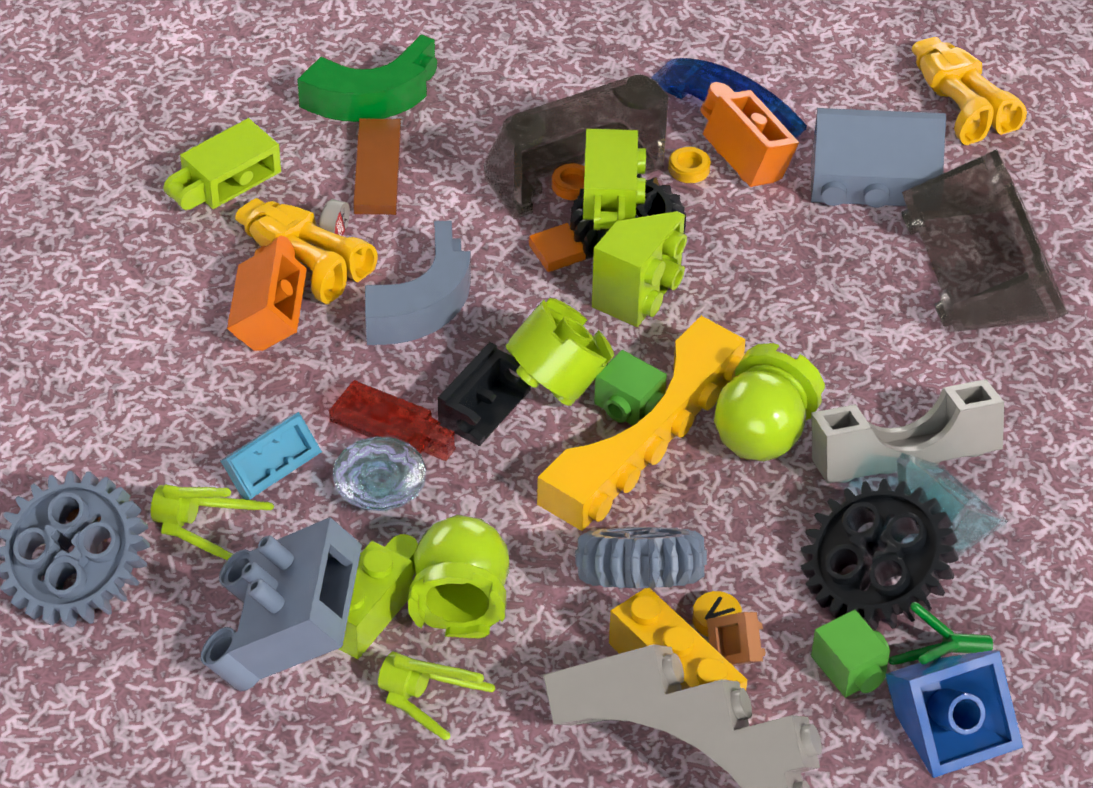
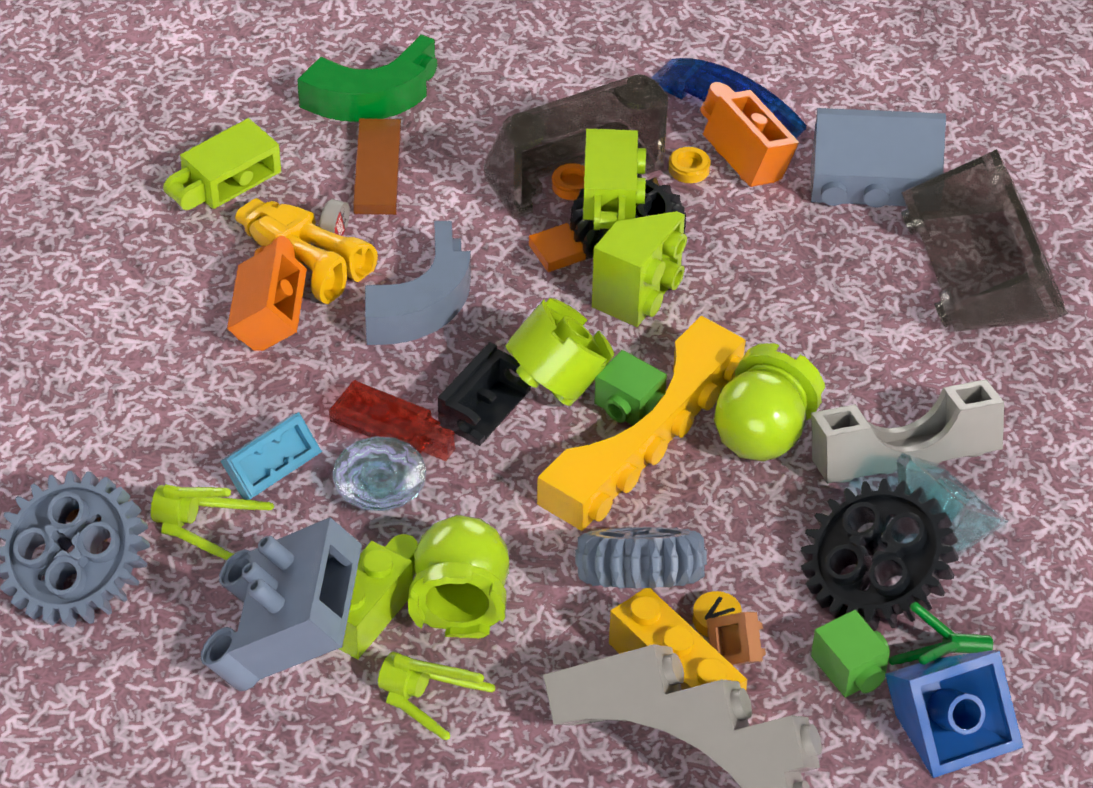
(958, 75): yellow piece -> none

